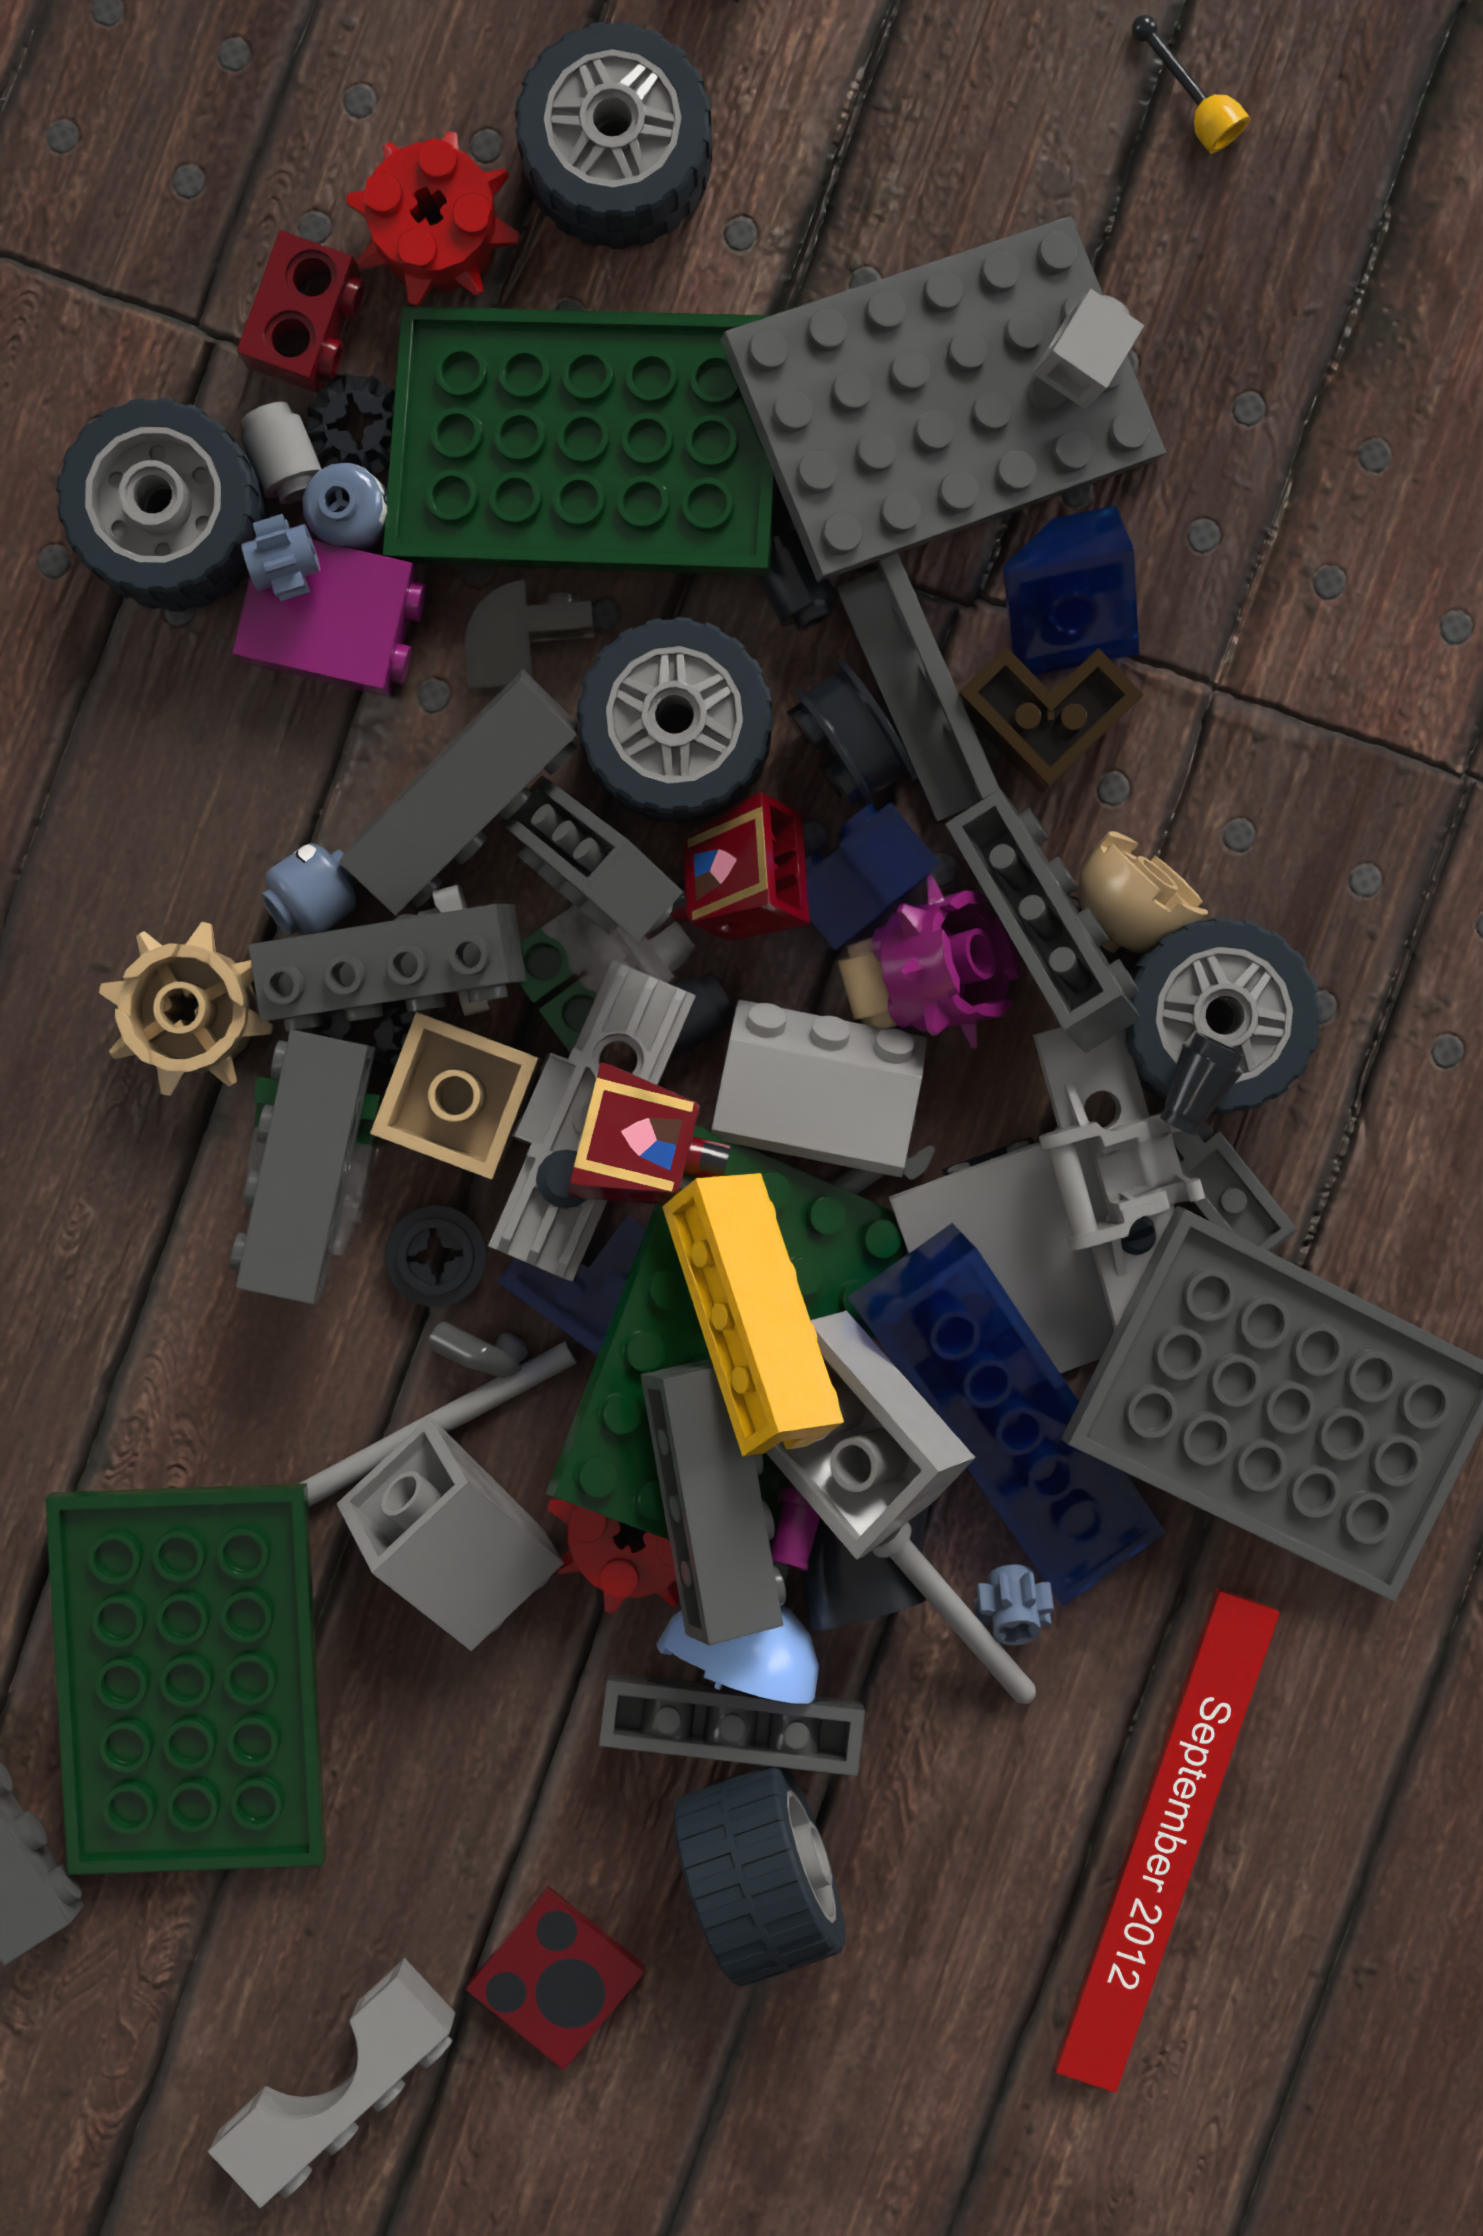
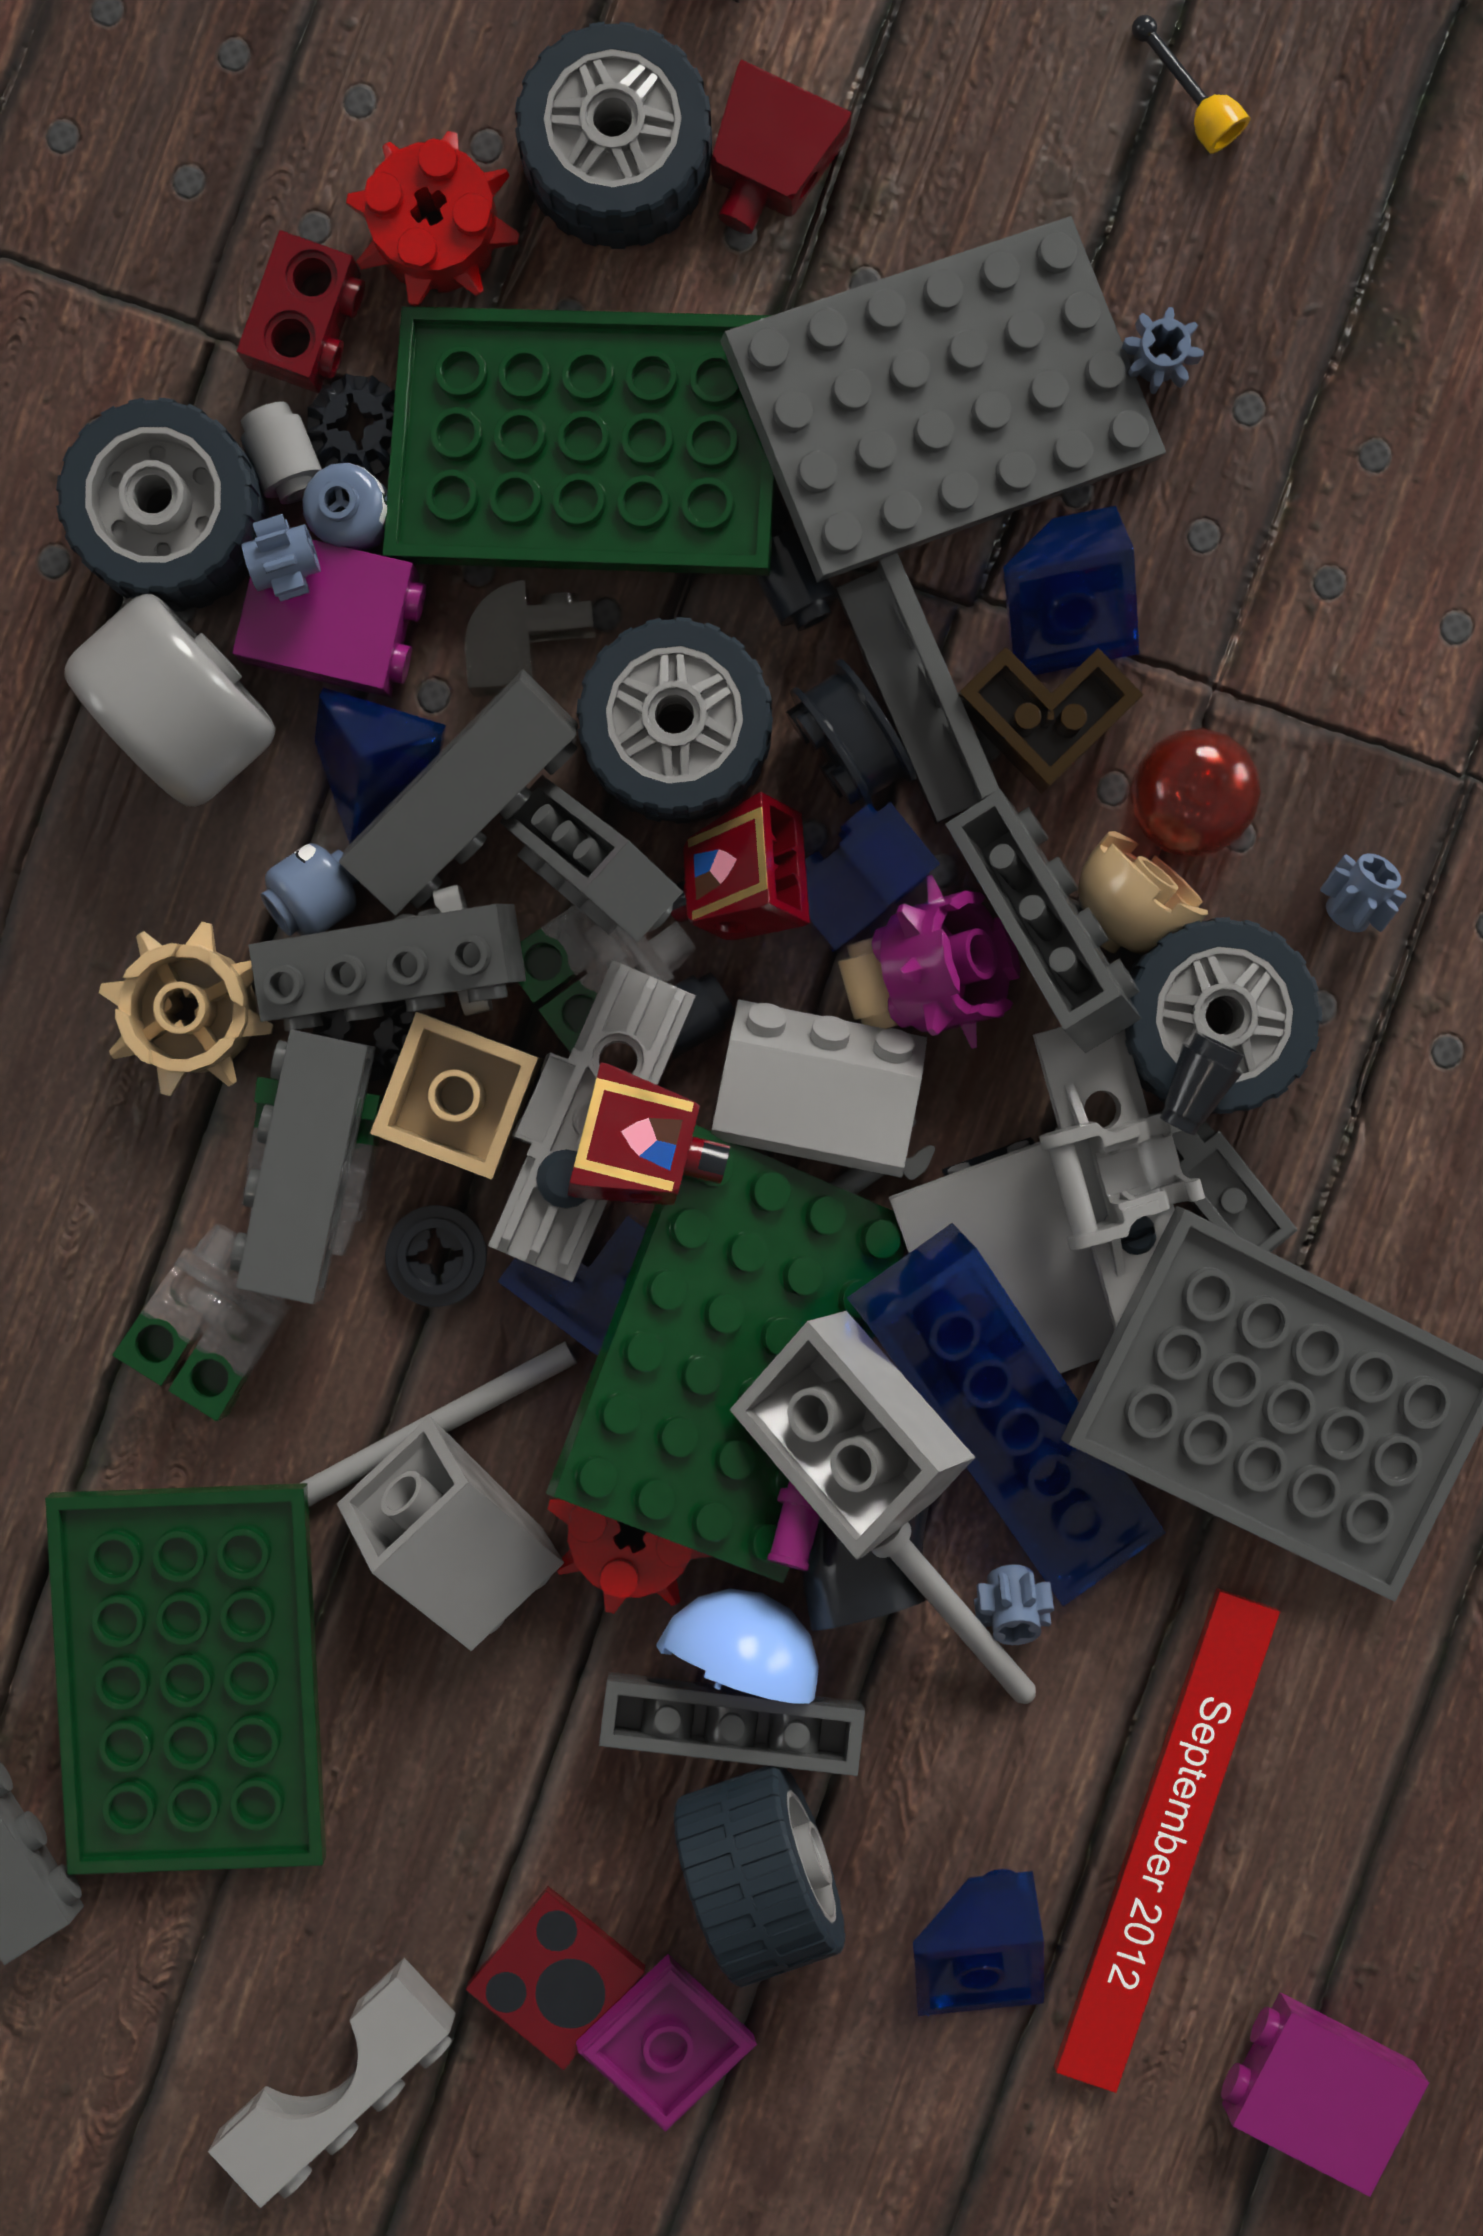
(169, 700): none -> light grey wheel
(197, 1300): none -> clear hips
(370, 754): none -> clear blue slope
(476, 1354): dark grey arm -> none
(666, 2042): none -> magenta tile
(712, 1508): dark grey brick -> none
(752, 1313): yellow brick -> none
(773, 145): none -> dark red torso
(982, 1948): none -> clear blue slope
(1088, 348): light grey brick -> none
(1161, 333): none -> sand blue gear
(1195, 792): none -> clear red cylinder
(1323, 2093): none -> magenta brick
(1363, 892): none -> sand blue gear

